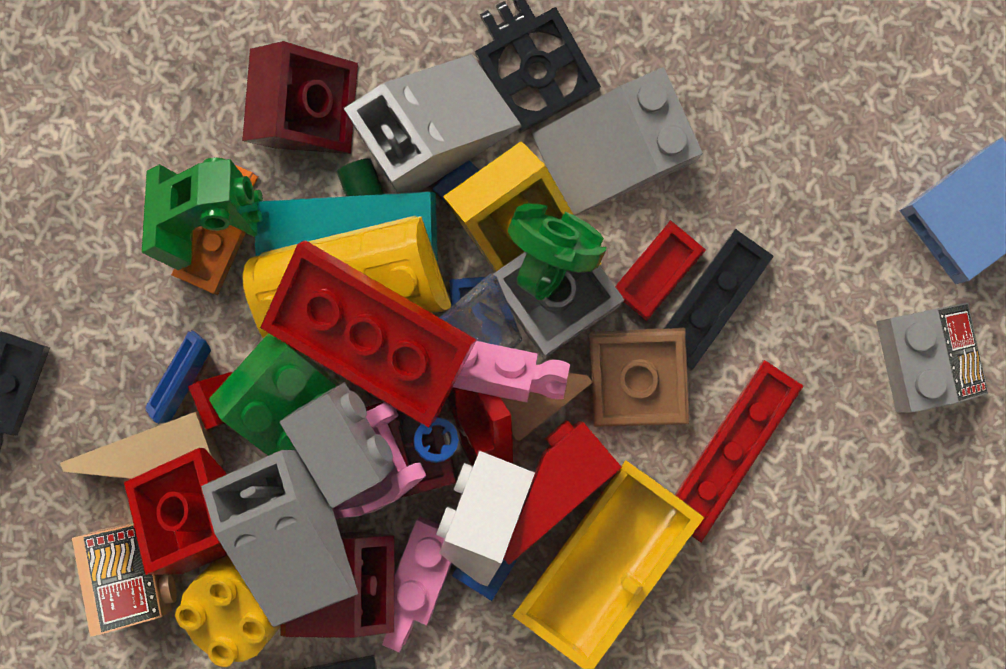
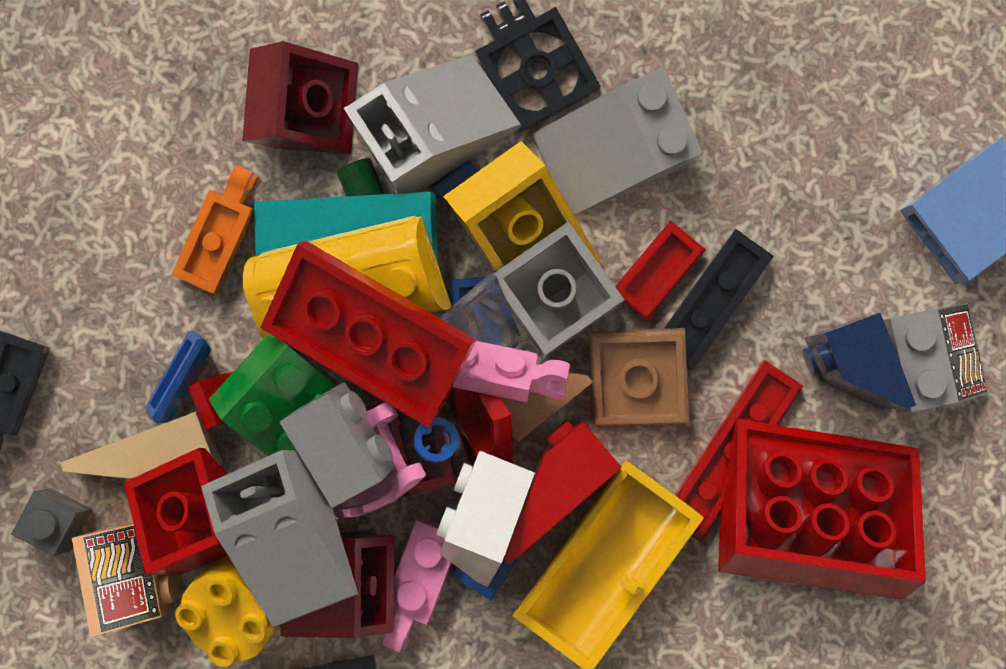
(51, 521): none -> dark grey brick
(205, 196): green tile -> none
(552, 248): green tile -> none
(822, 511): none -> red slope
(860, 362): none -> dark blue slope

